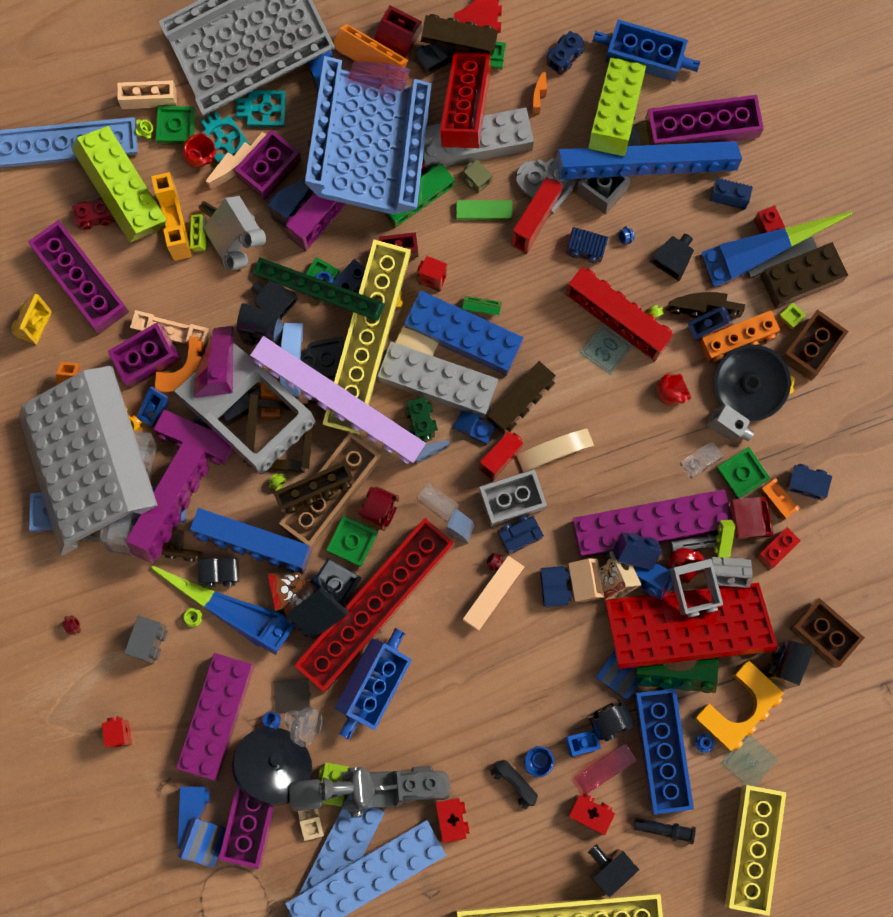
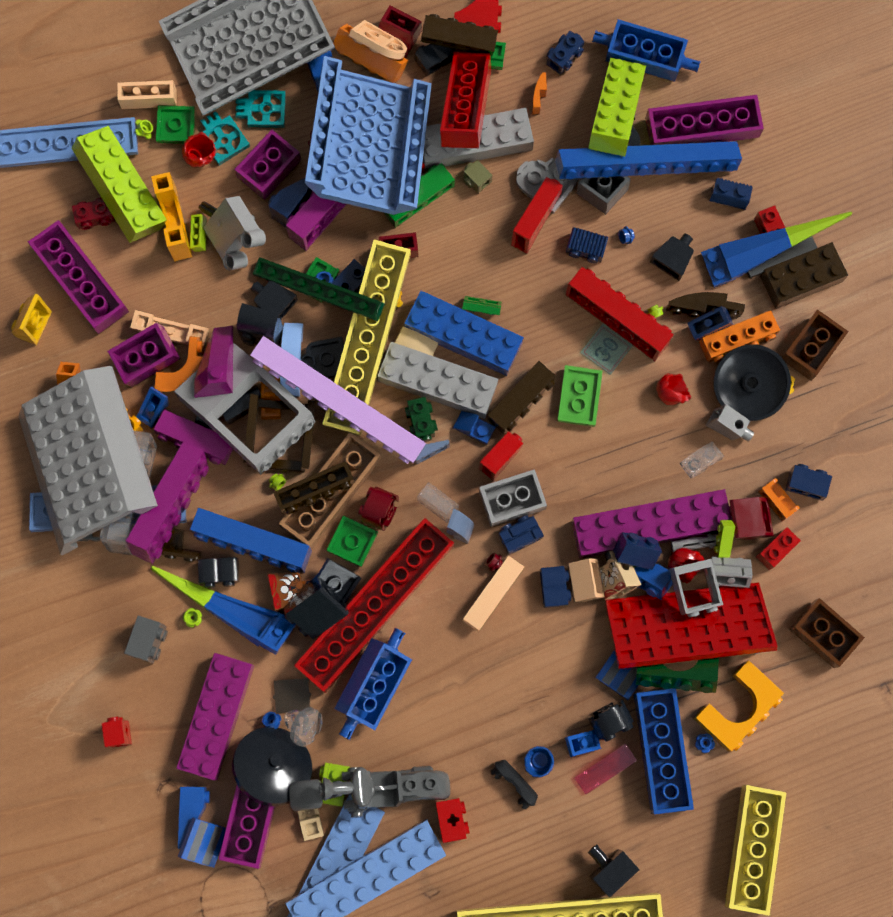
(71, 625): dark red plate -> none
(226, 167): light nougat slope -> none
(378, 40): none -> light nougat plate
(379, 75): clear pink slope -> none
(432, 273): red brick -> none
(484, 210): bright green tile -> none
(554, 449): tan slope -> none
(579, 396): none -> bright green plate
(599, 823): red brick -> none
(674, 831): black pin -> none
(743, 473): green plate -> none
(750, 761): clear light blue piece -> none
(788, 664): black brick -> none
(792, 316): lime plate -> none

